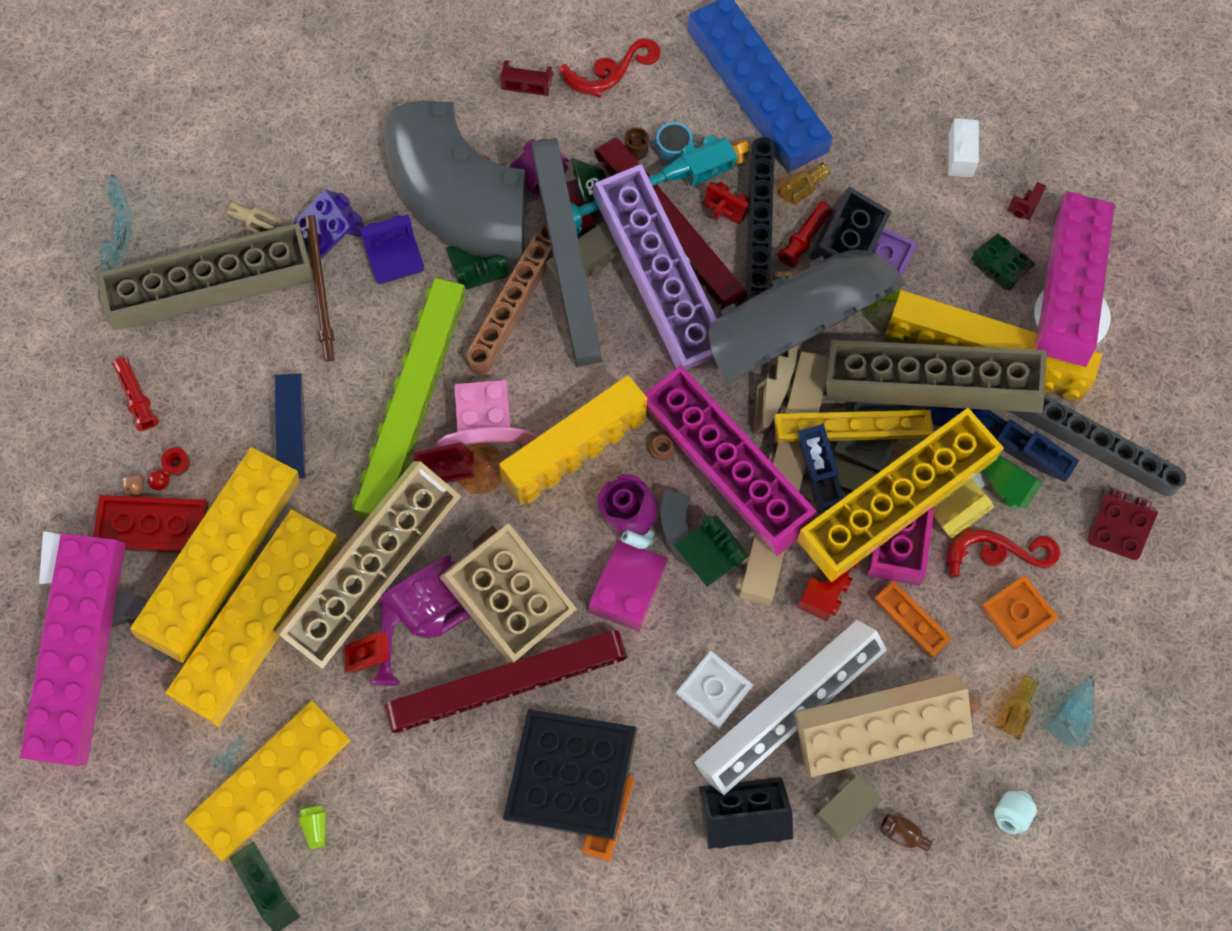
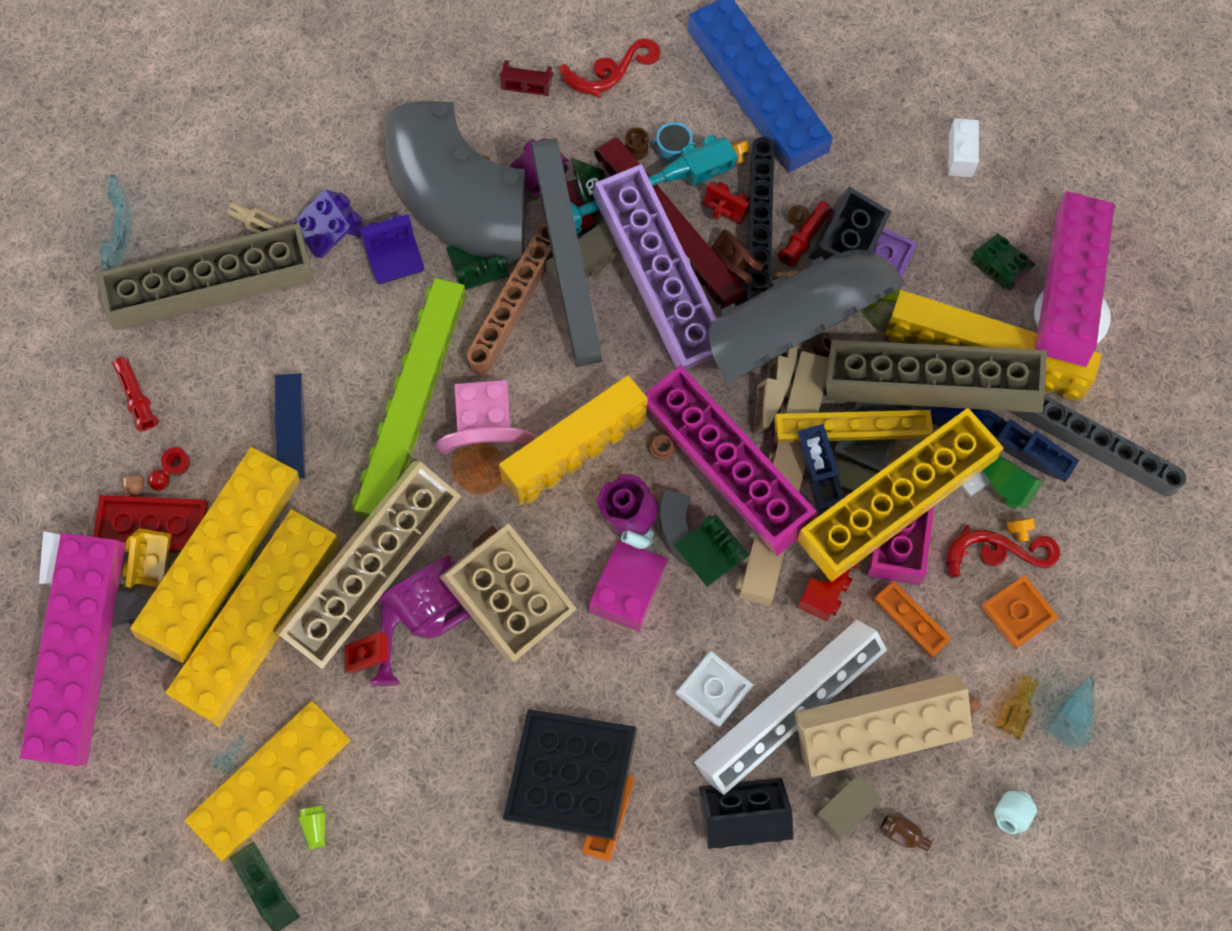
(146, 558): none -> yellow bracket
(325, 334): reddish brown bar -> none
(448, 462): dark red hinge -> none
(505, 680): dark red beam -> none
(735, 255): none -> copper hinge
(792, 213): none -> reddish brown hinge
(803, 183): clear yellow arm -> none
(822, 346): none -> reddish brown hinge
(962, 508): light yellow bracket -> none
(1021, 526): none -> light orange tile
(1025, 207): dark red bracket -> none
(1122, 524): dark red bracket -> none

